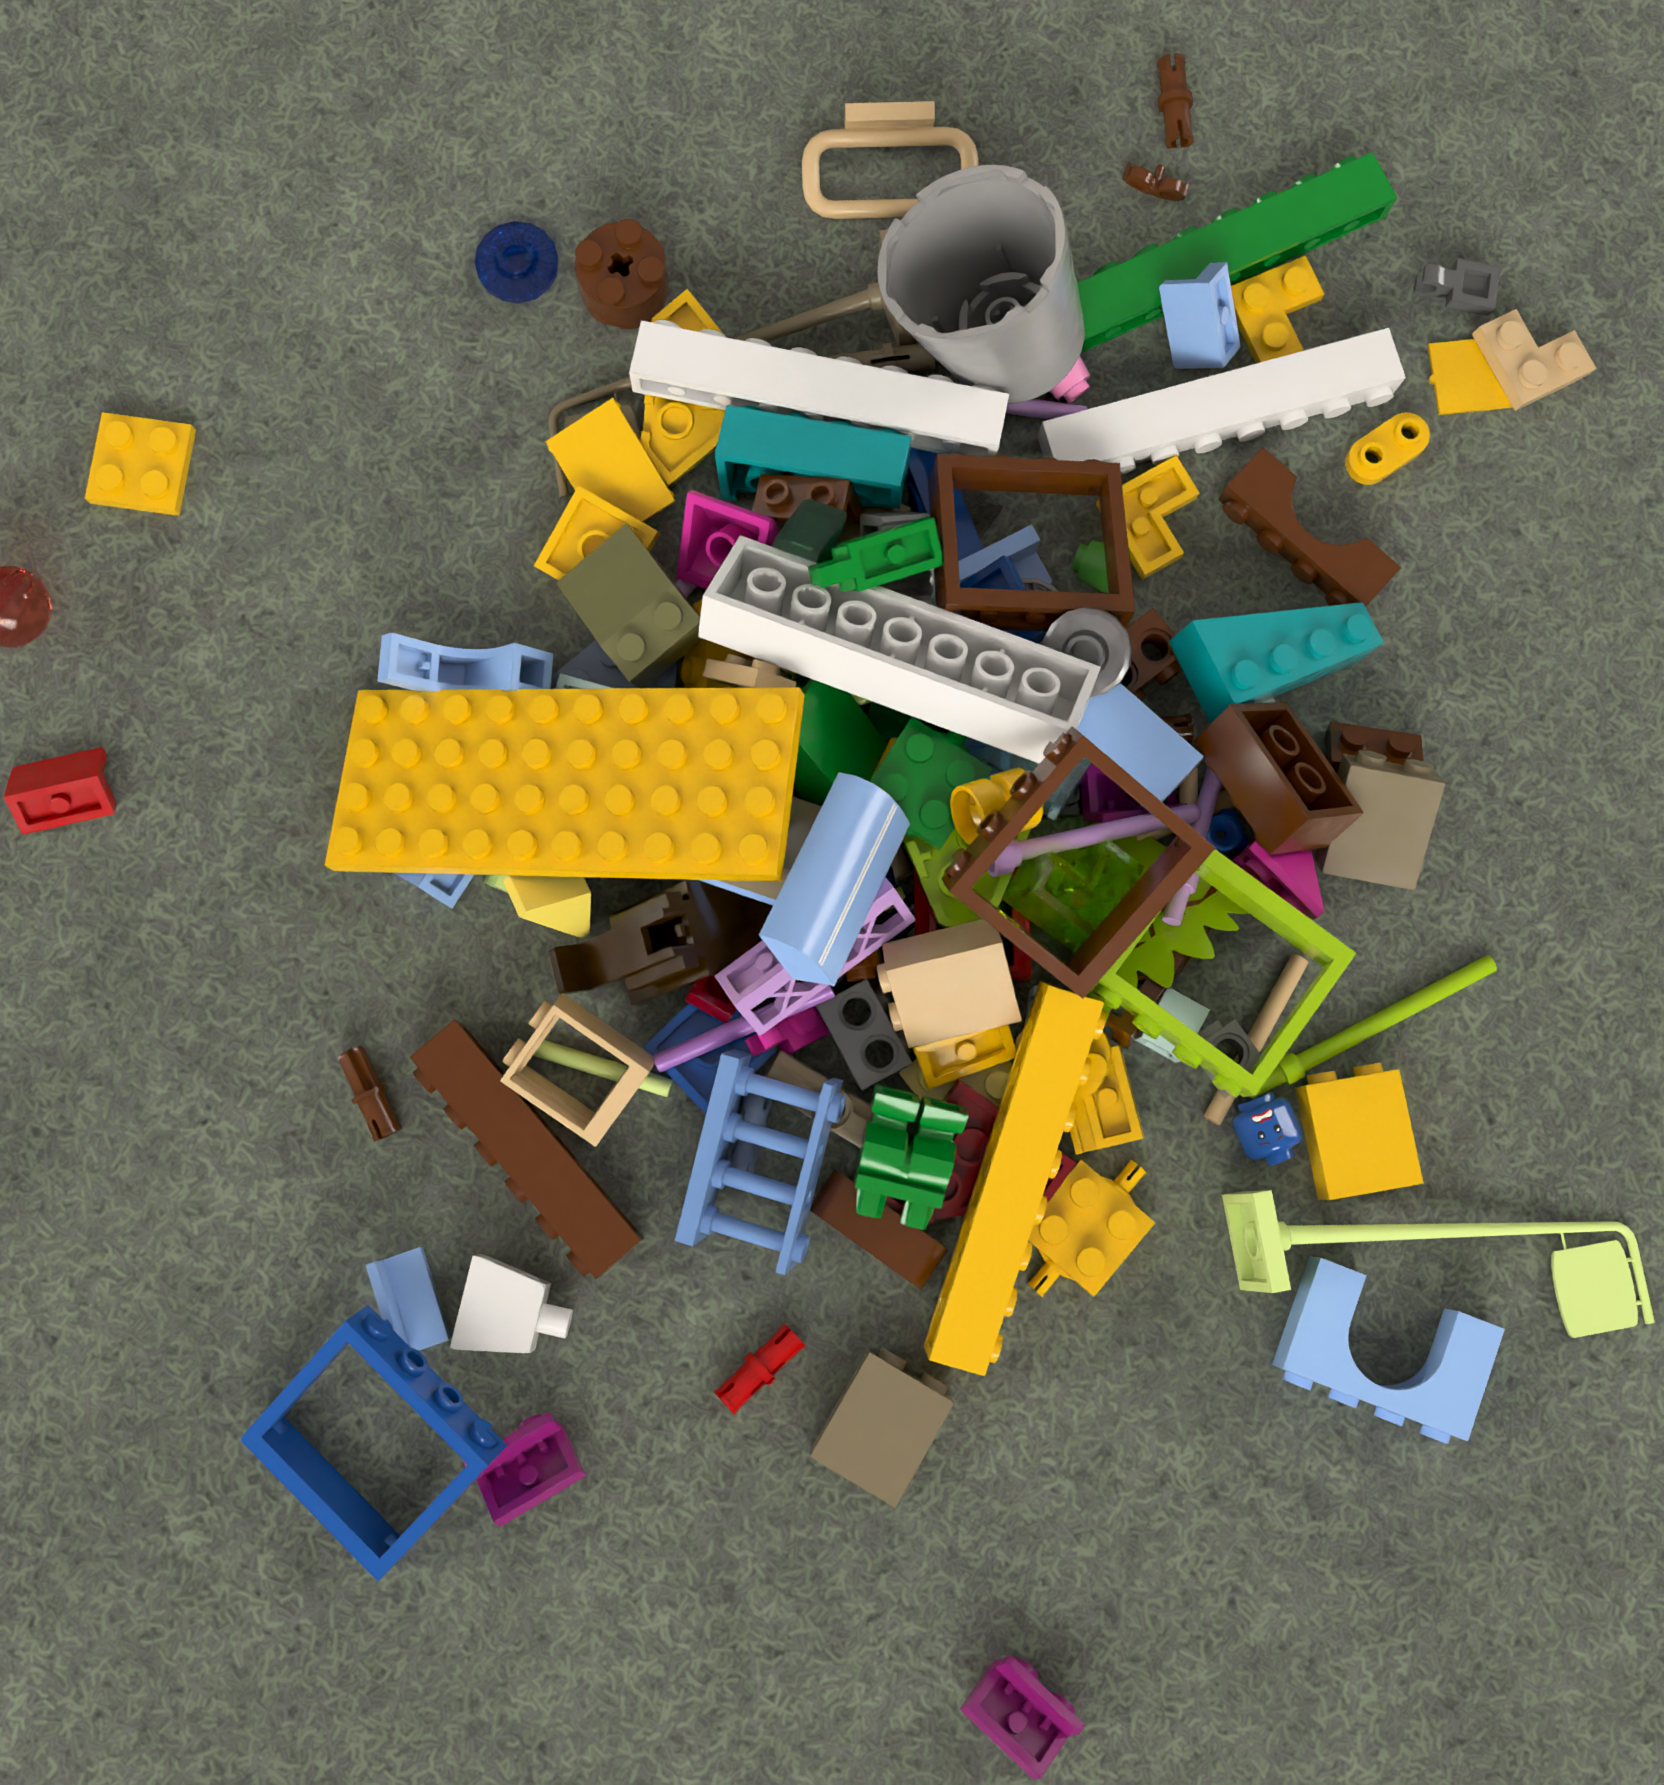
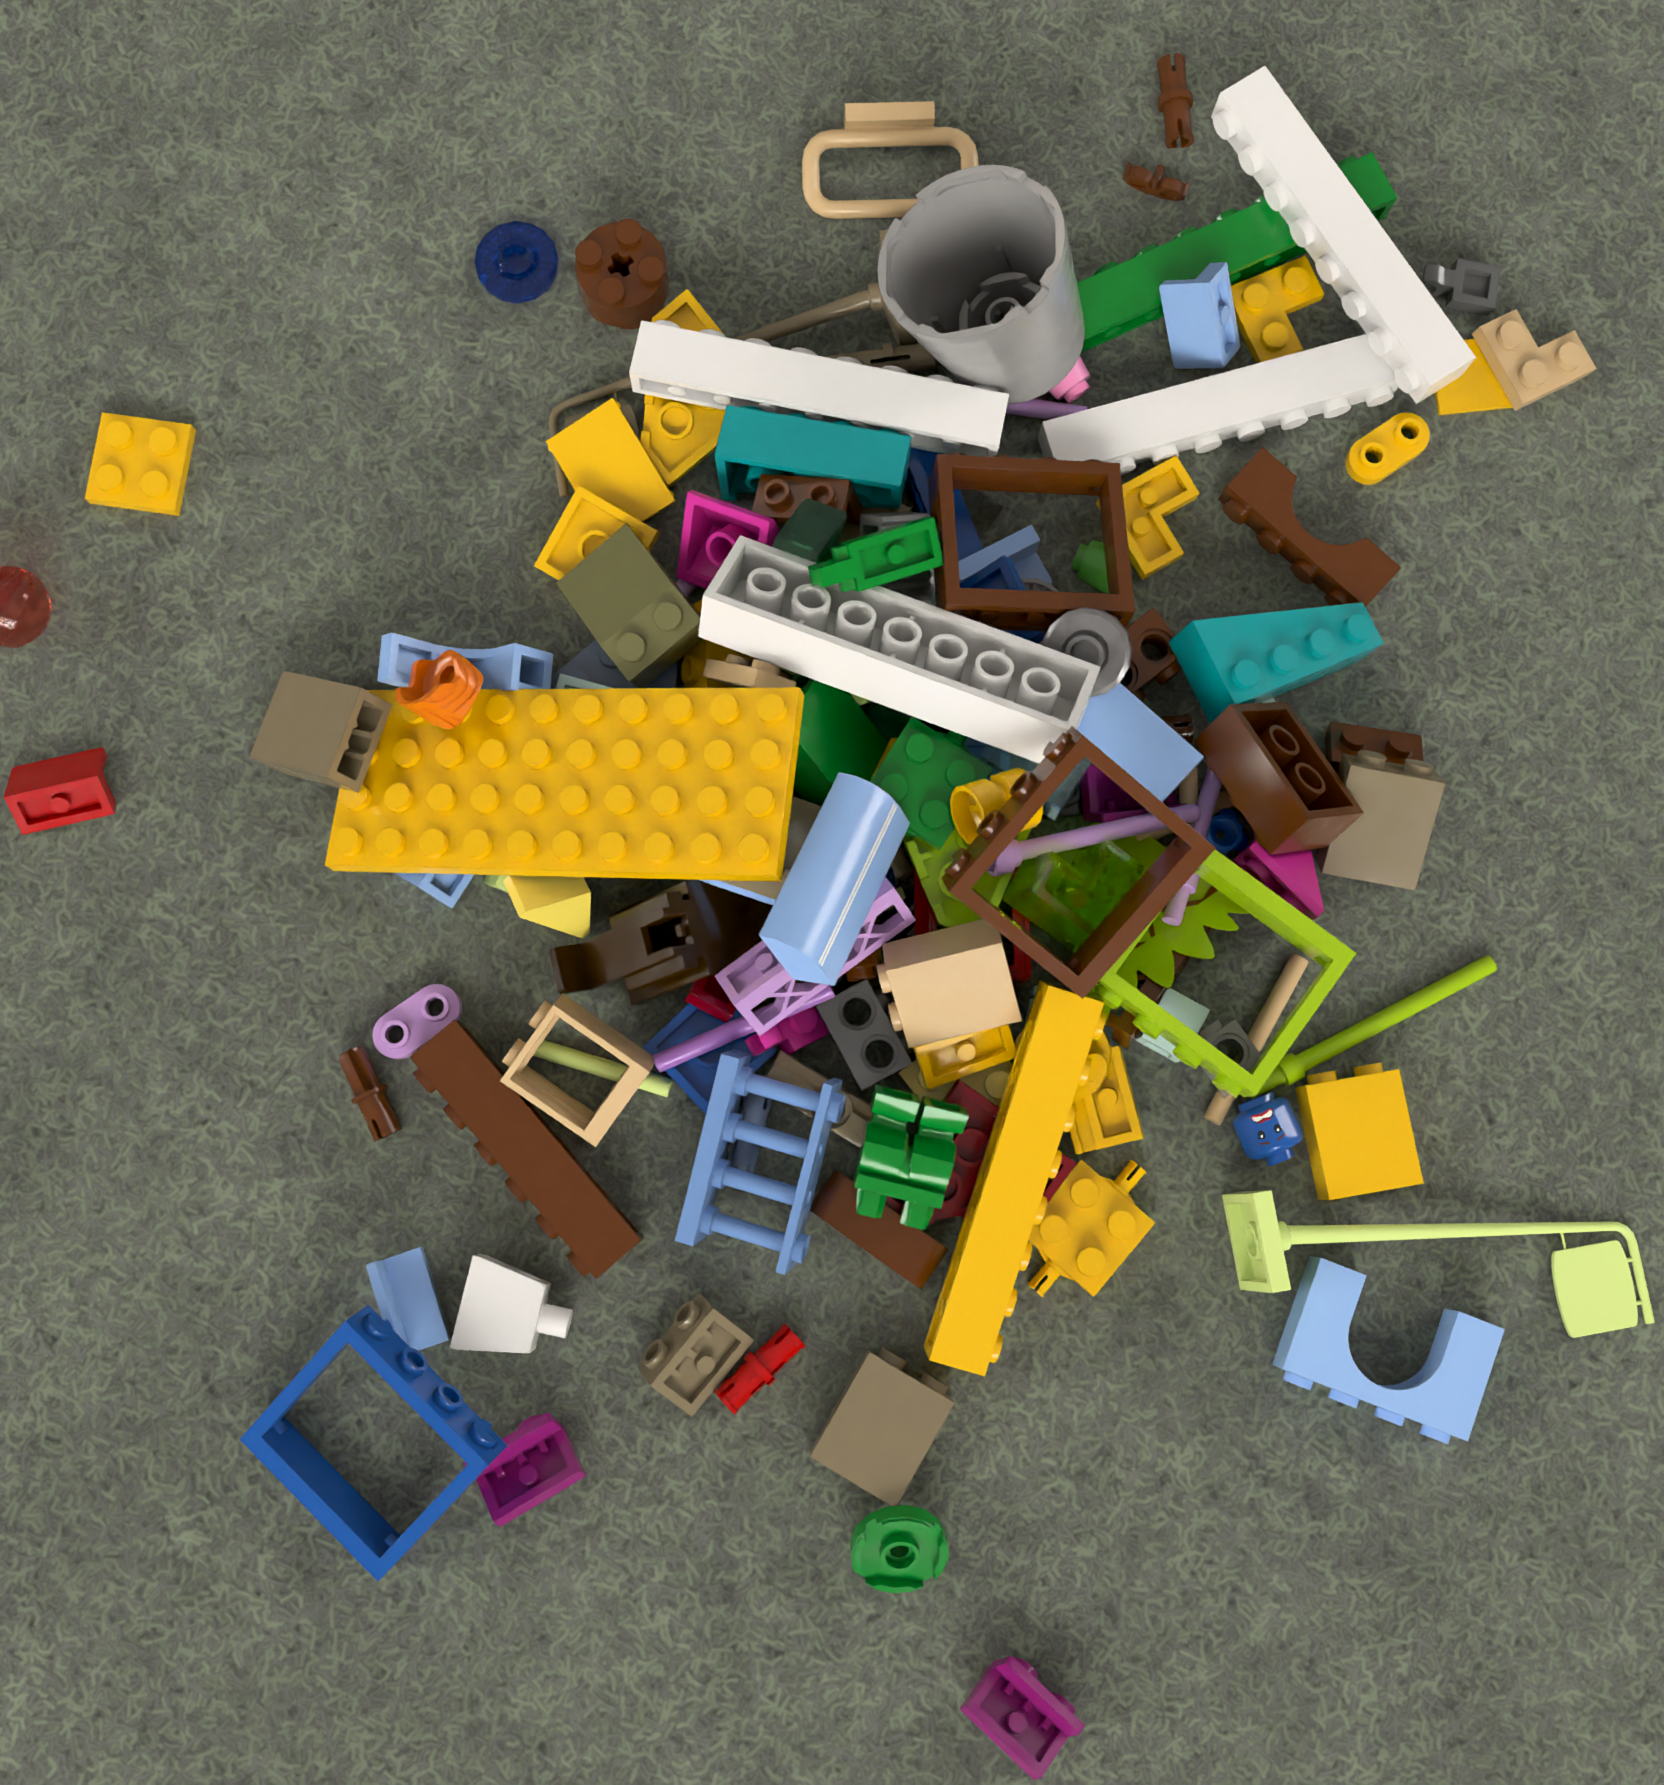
(321, 731): none -> dark tan brick
(416, 1021): none -> lavender plate
(441, 689): none -> orange hair
(694, 1354): none -> dark tan bracket
(899, 1548): none -> green plate
(1341, 235): none -> white brick

